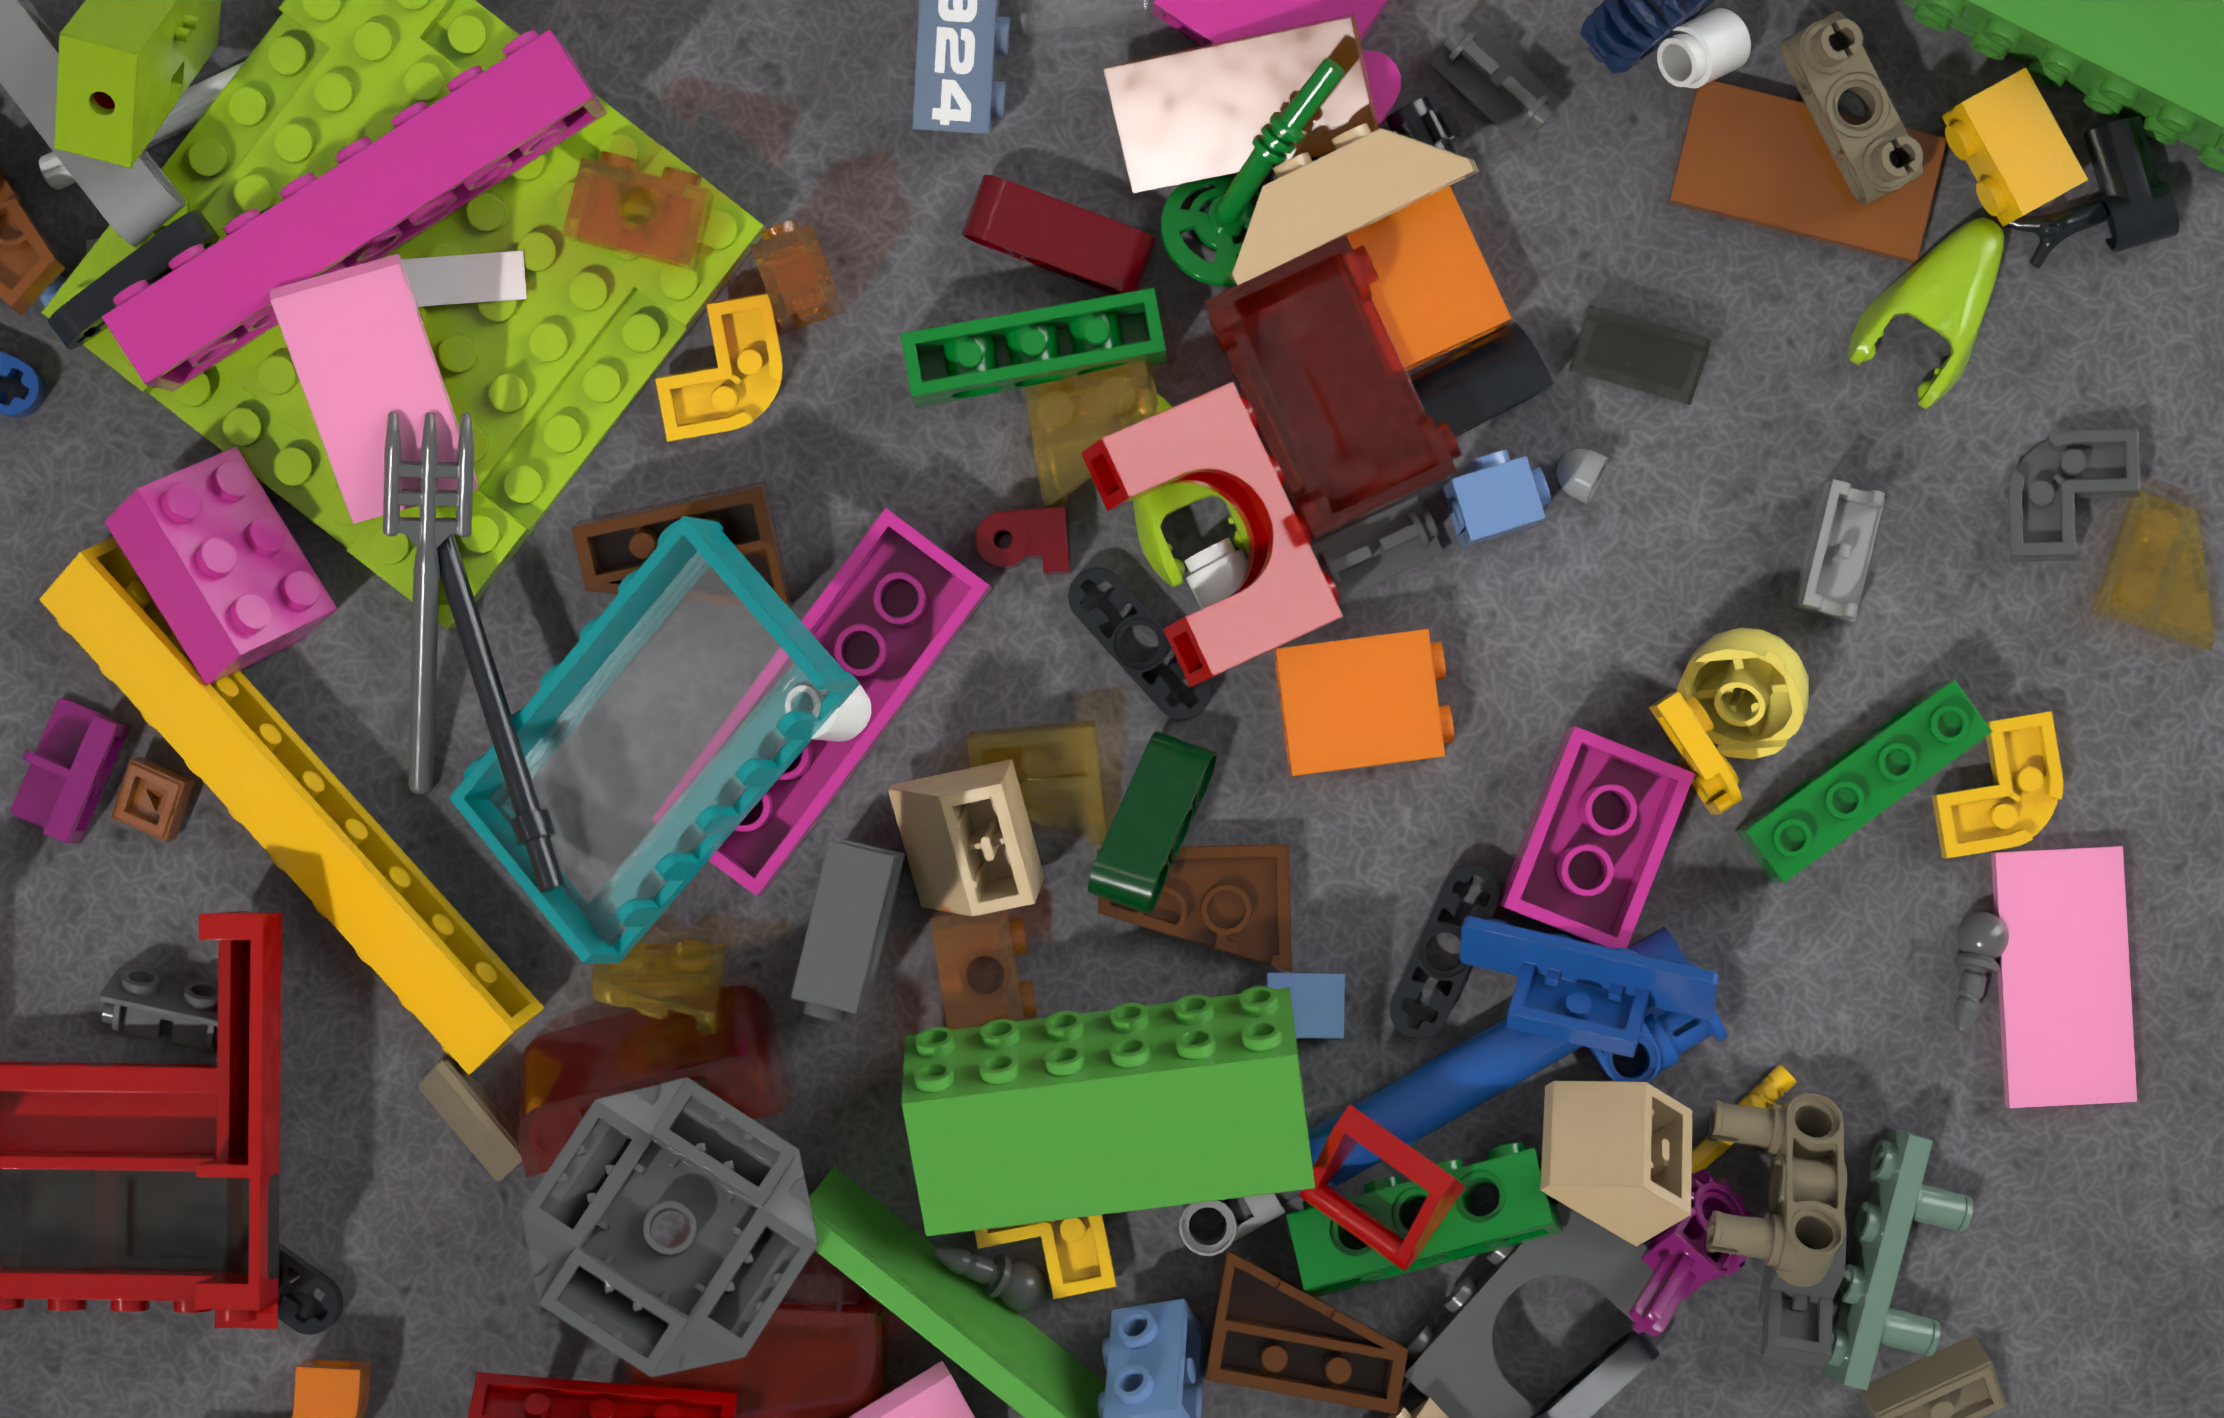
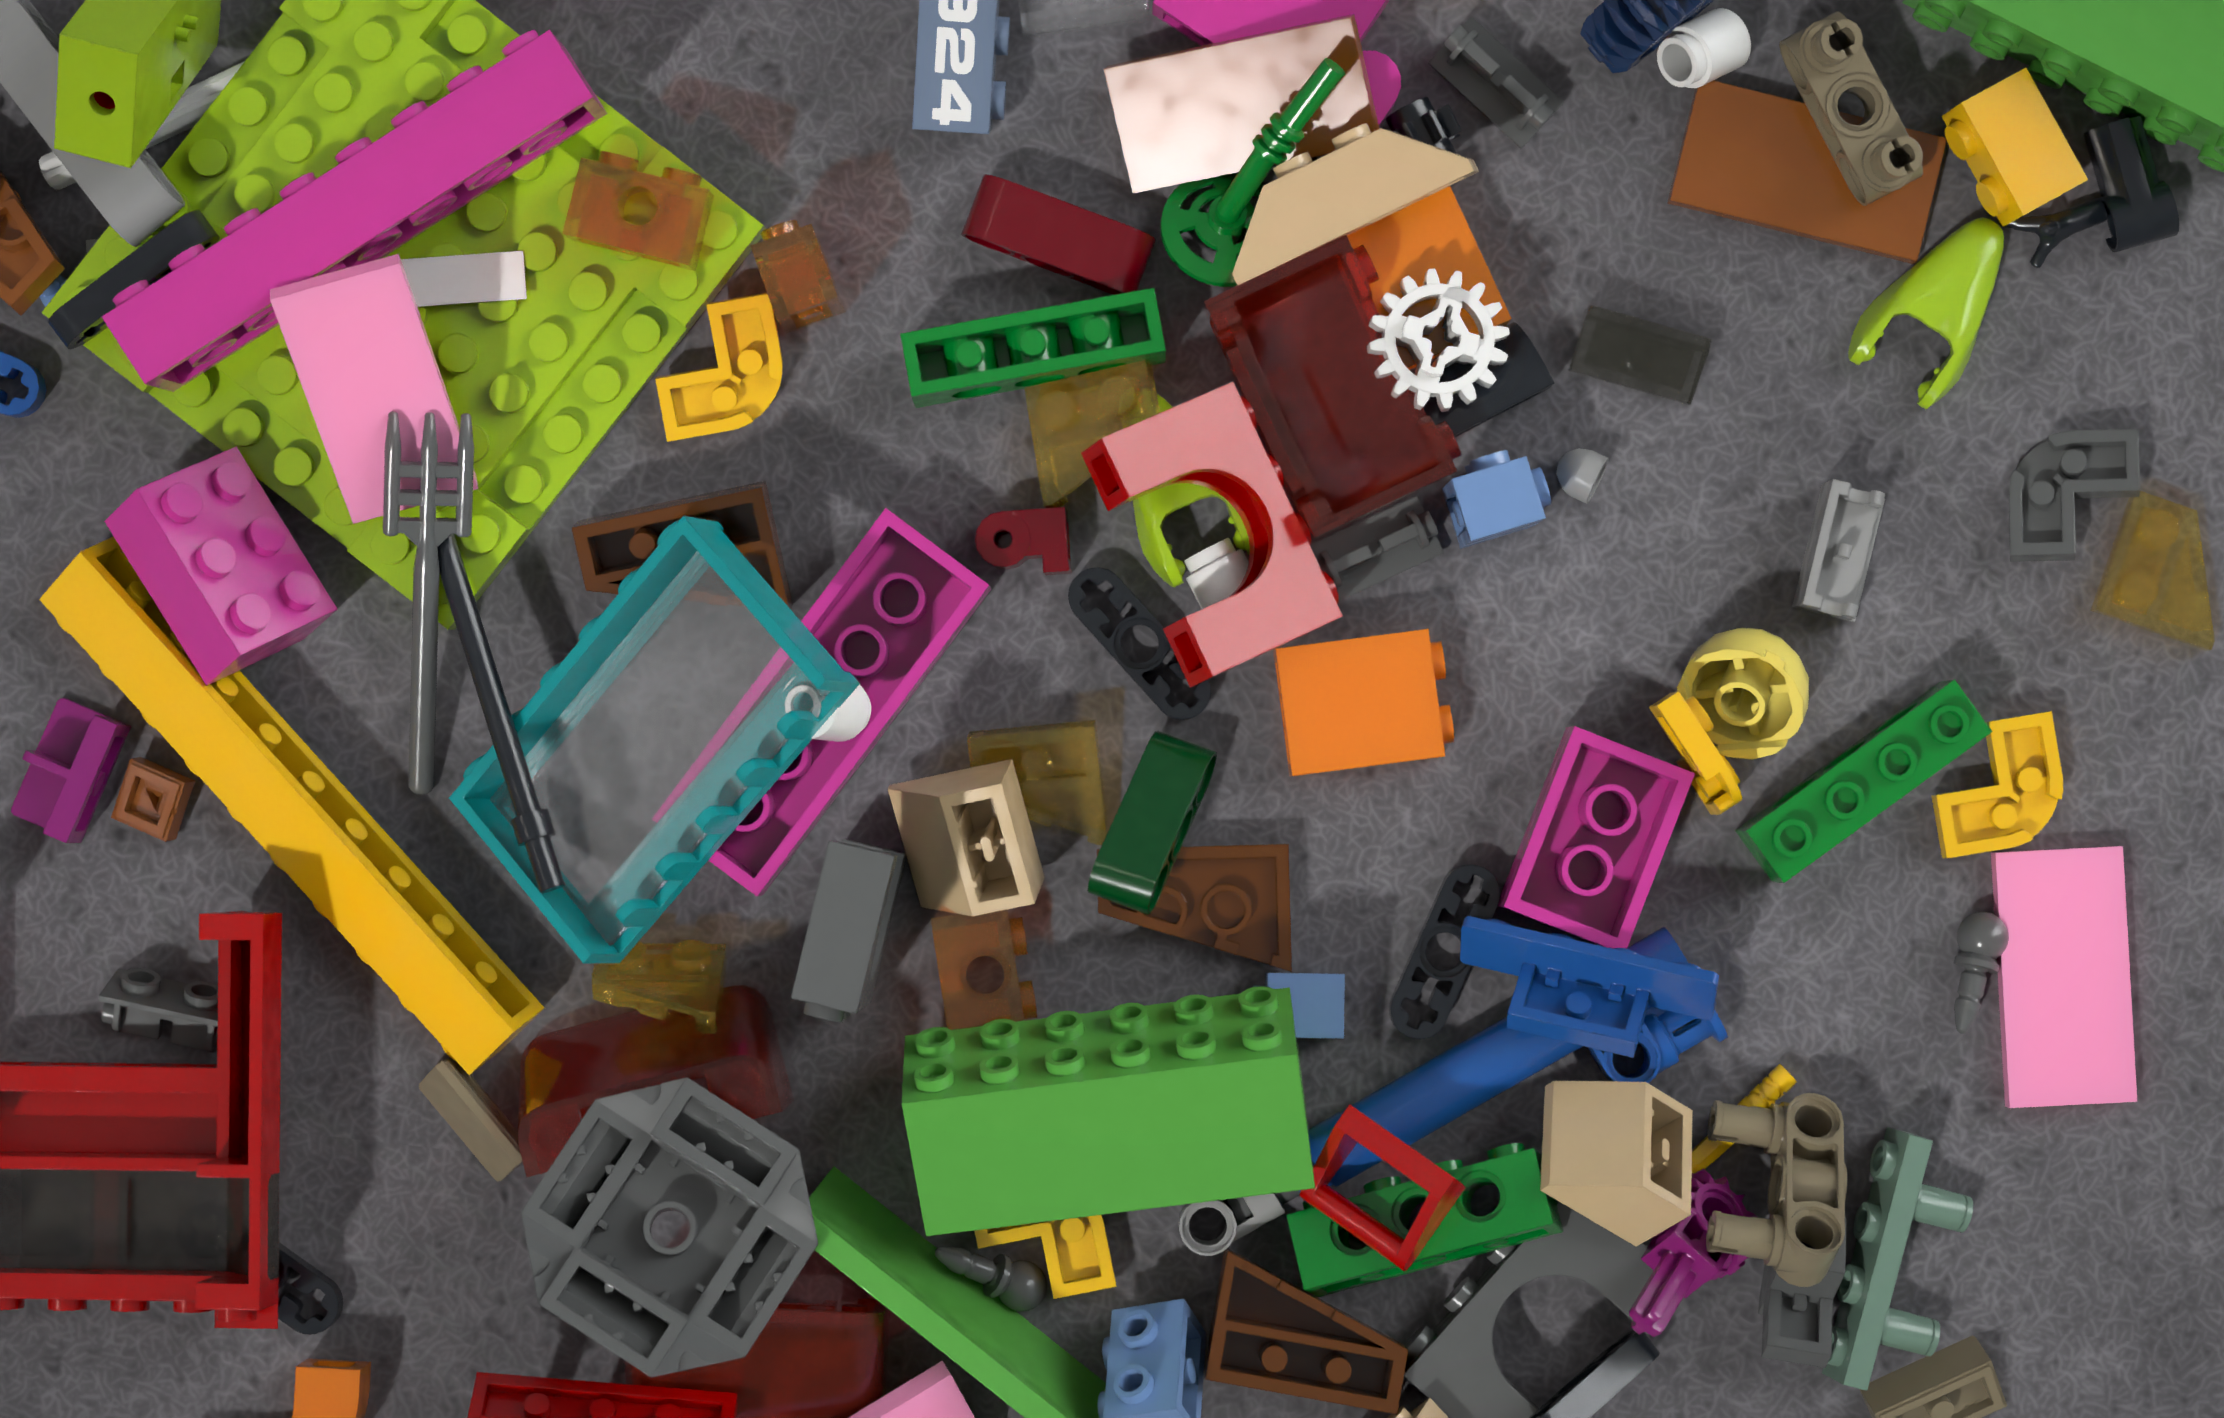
(1466, 347): none -> white gear

